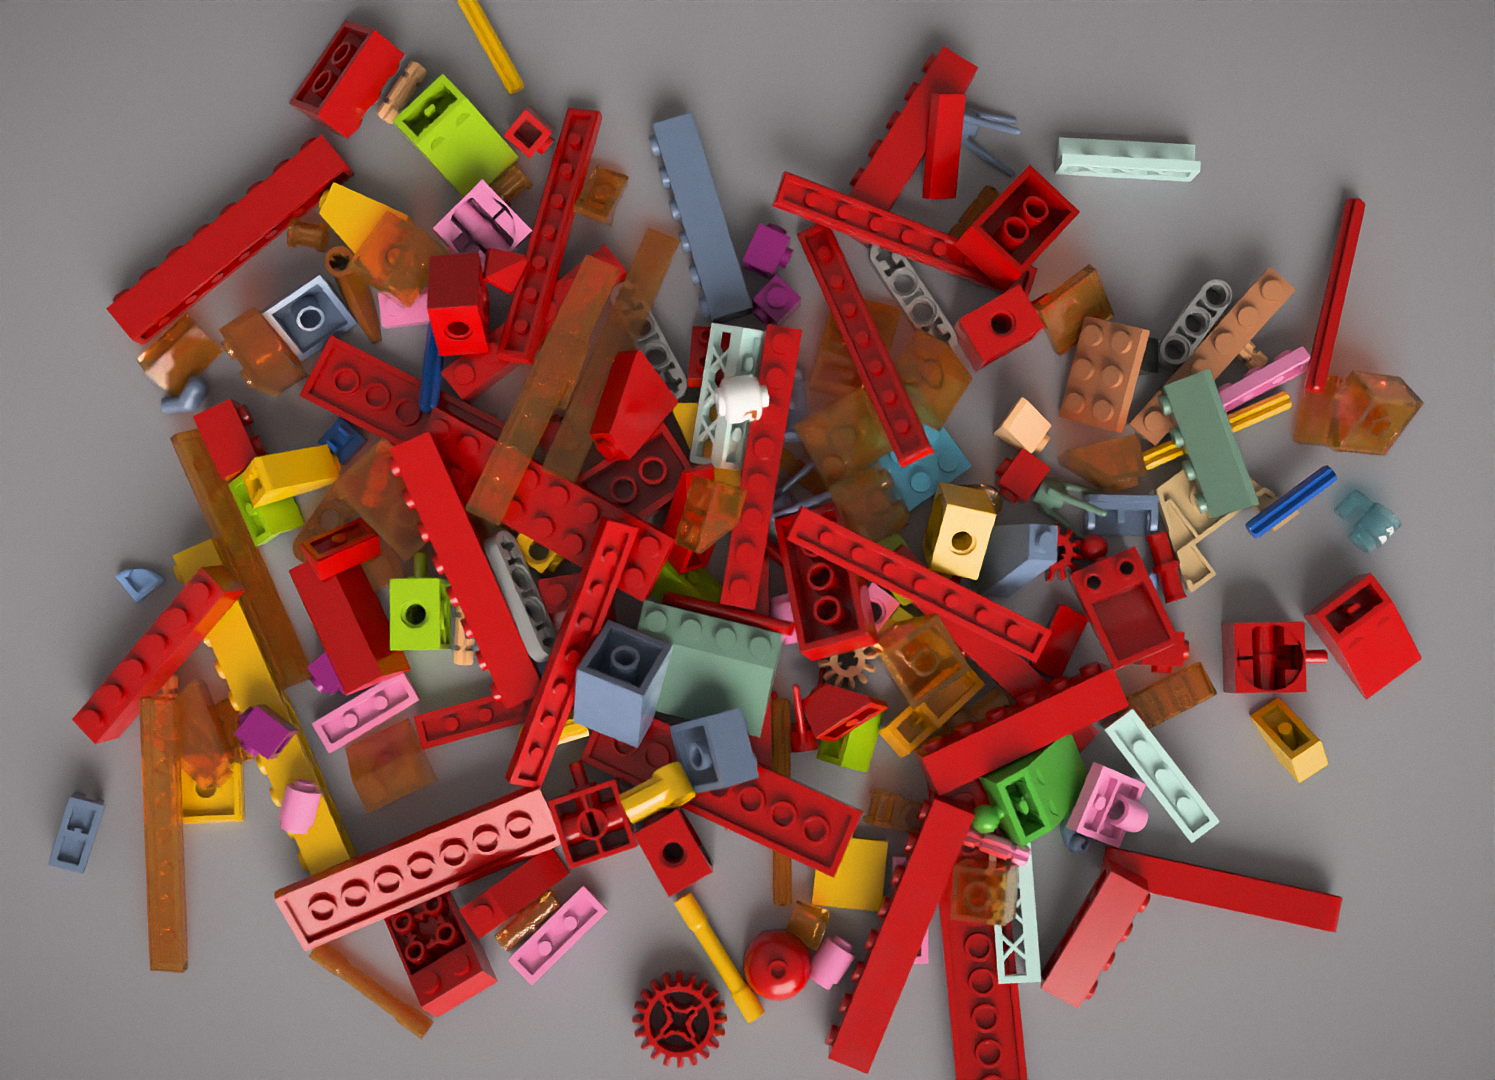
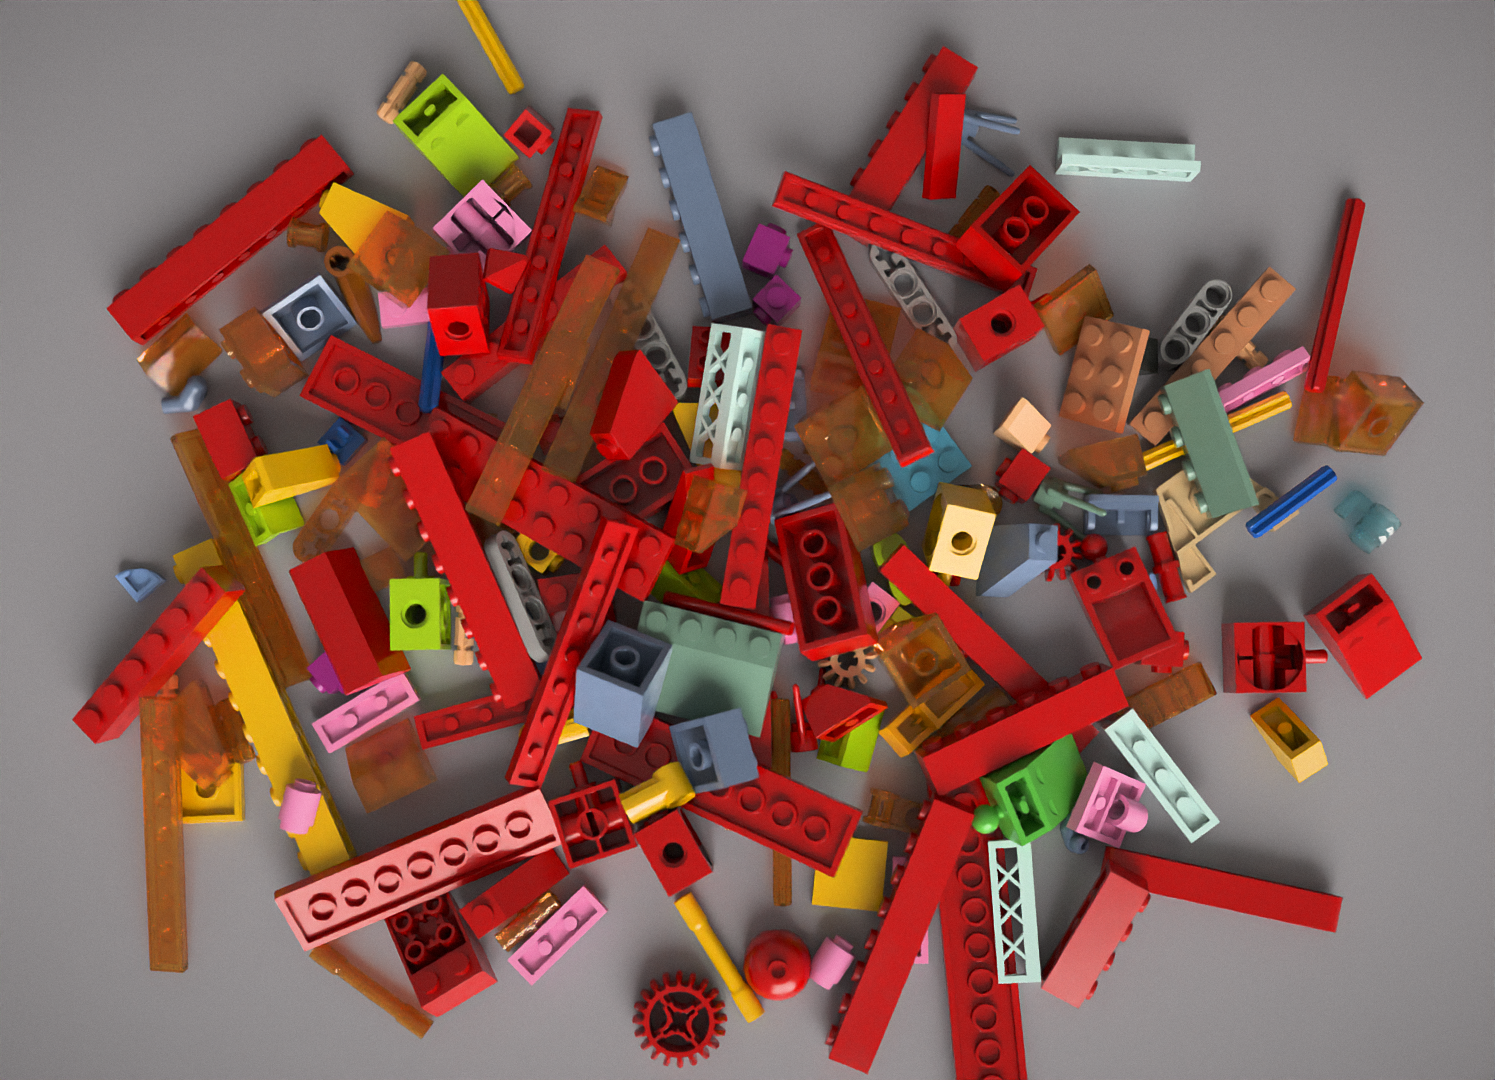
(77, 833): sand blue hinge -> none
(264, 731): magenta brick -> none
(341, 548): red slope -> none
(347, 78): red slope -> none
(740, 399): white head -> none
(808, 923): clear orange slope -> none
(917, 583): red plate -> none
(984, 891): clear orange head -> none
(997, 846): axle -> none
(1067, 630): red slope -> none

